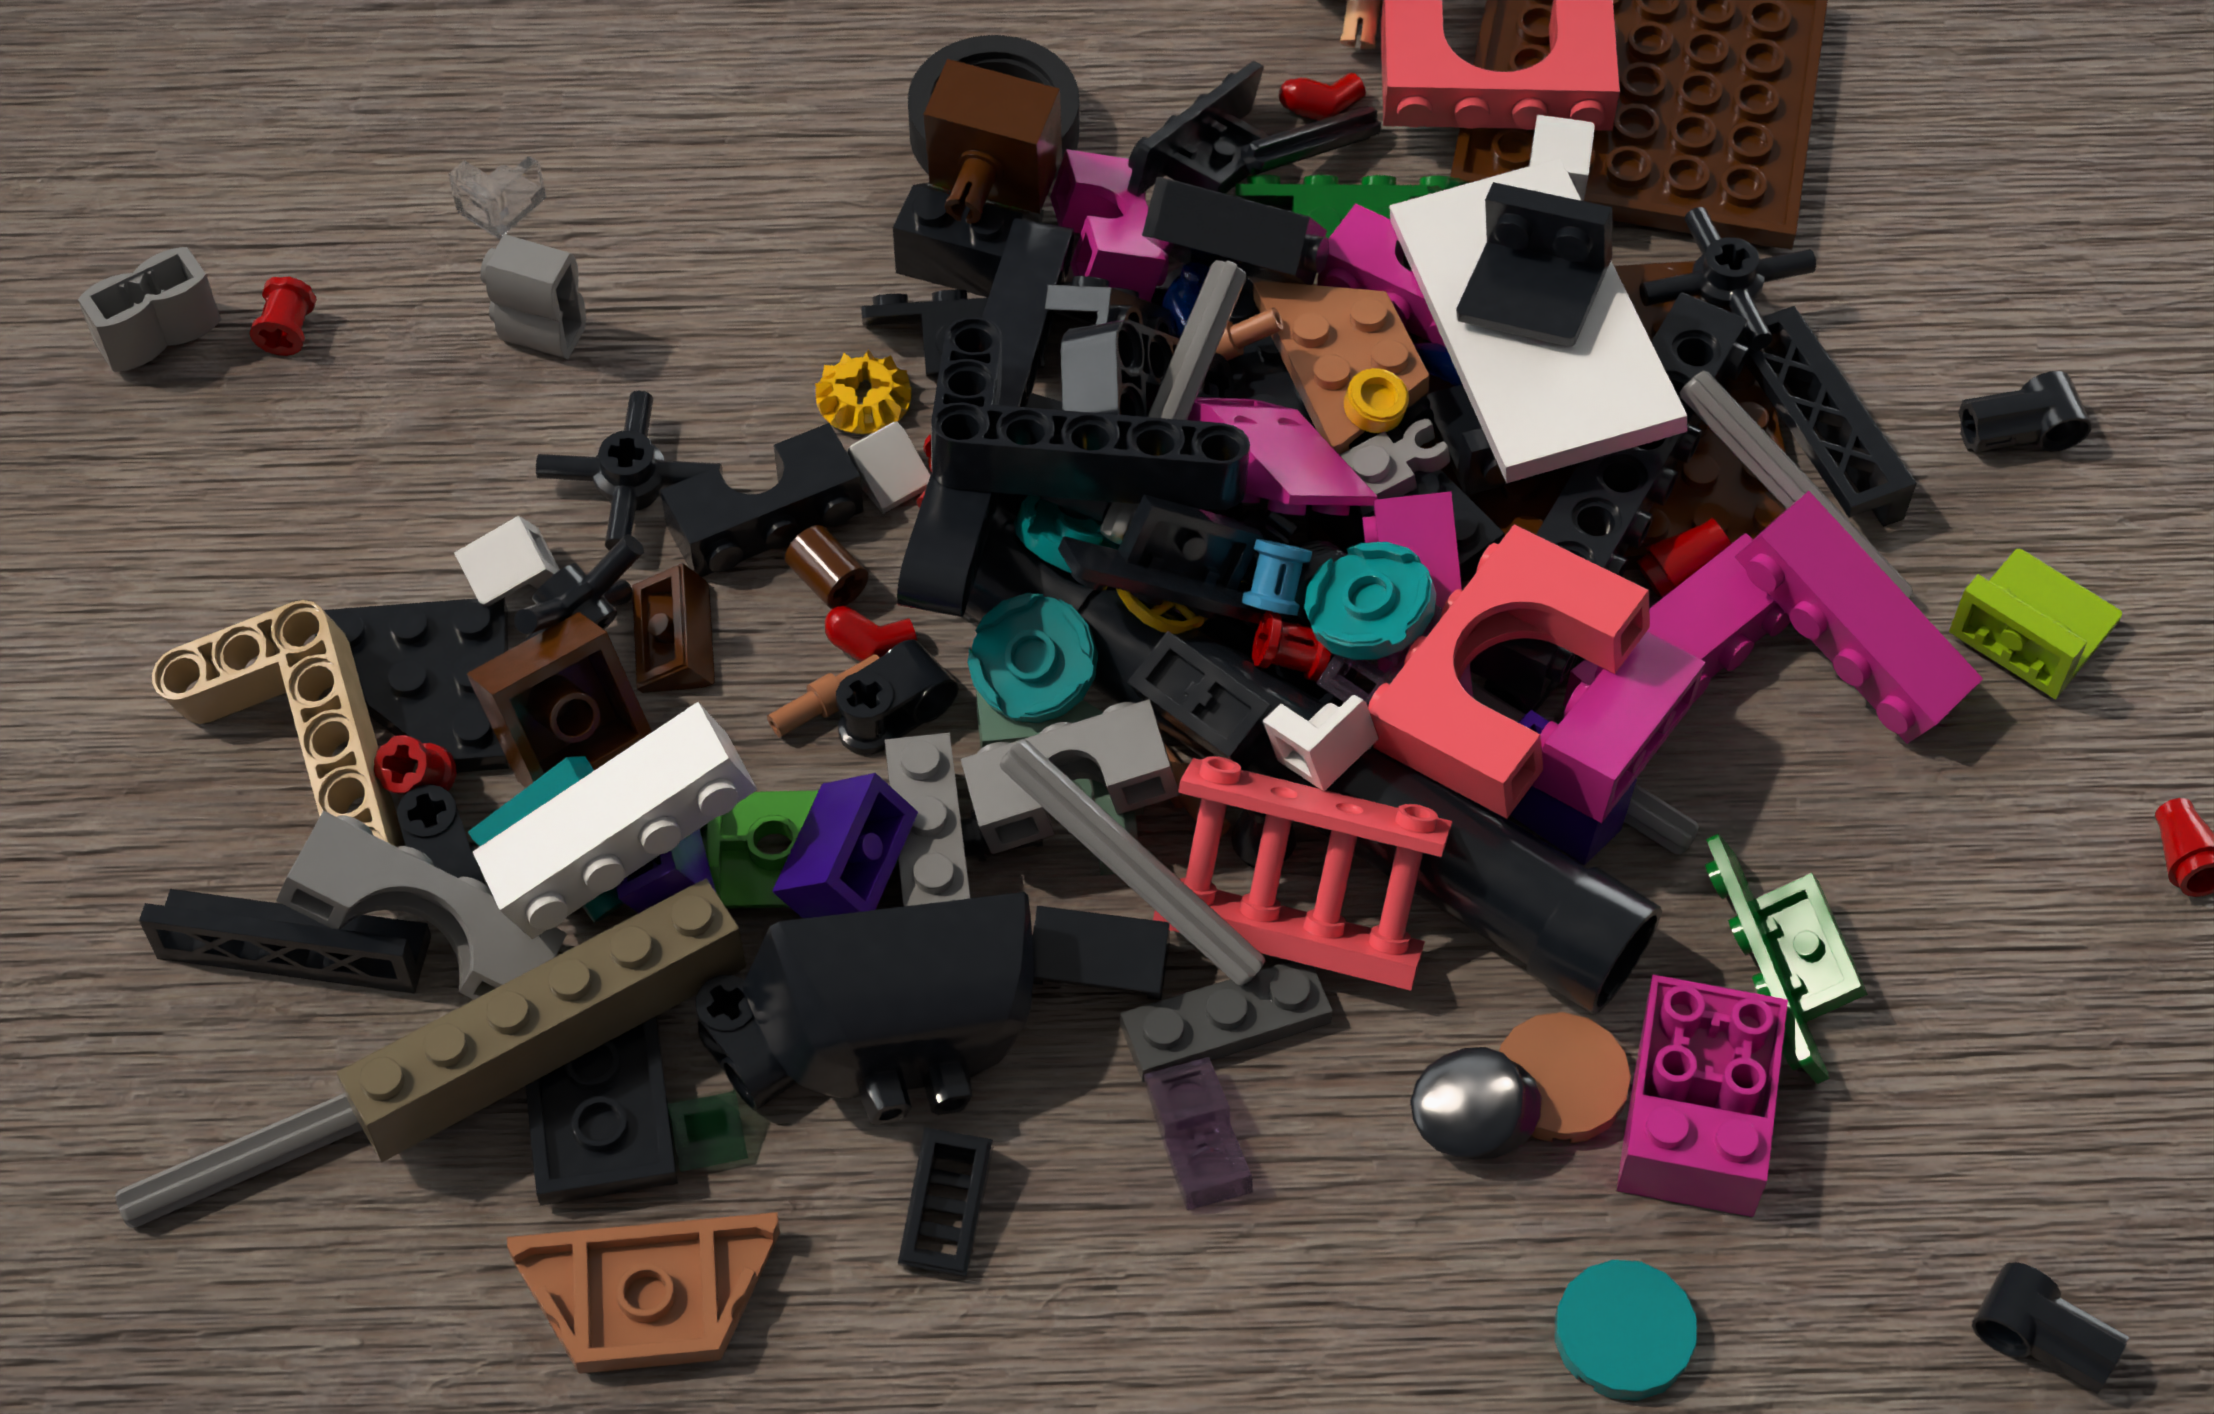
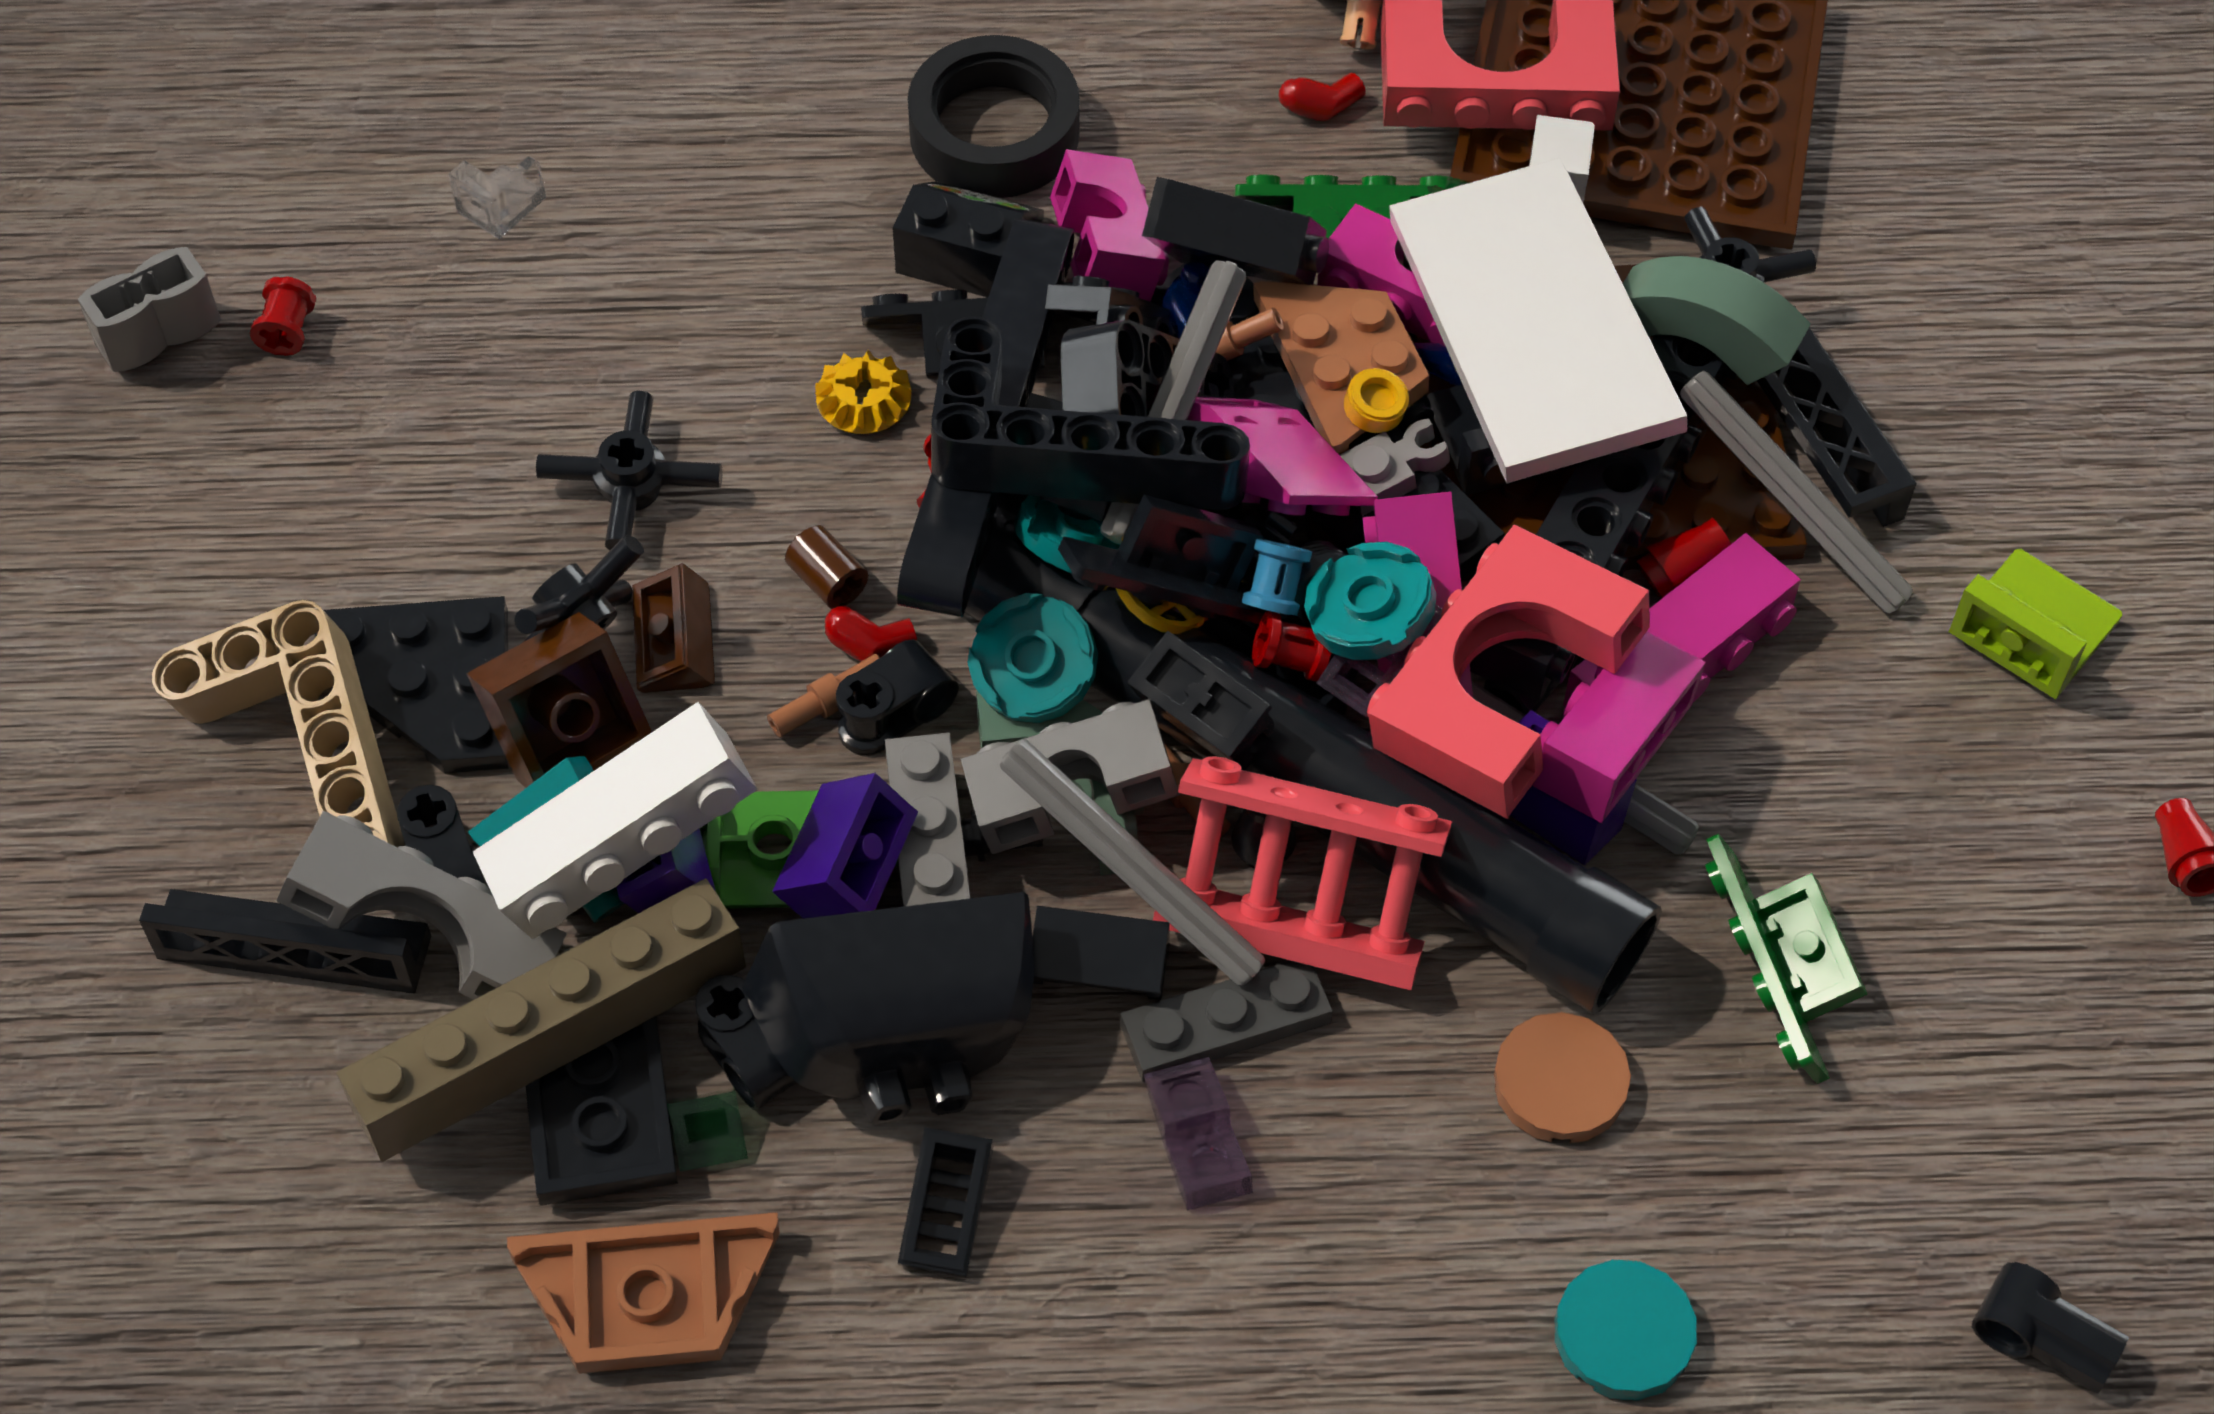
(236, 1161): light grey axle -> none
(397, 760): red bush -> none
(506, 561): white panel -> none
(534, 296): light grey brick -> none
(723, 527): black arch -> none
(889, 467): white slope -> none
(992, 139): reddish brown brick -> none
(1204, 140): black bracket -> none
(1310, 140): black axle -> none
(1323, 745): panel -> none
(1476, 1104): black piece -> none
(1538, 265): black bracket -> none
(1703, 1096): dark pink slope -> none
(1719, 309): none -> sand green arch
(1858, 618): dark pink brick -> none
(2041, 412): black piece -> none

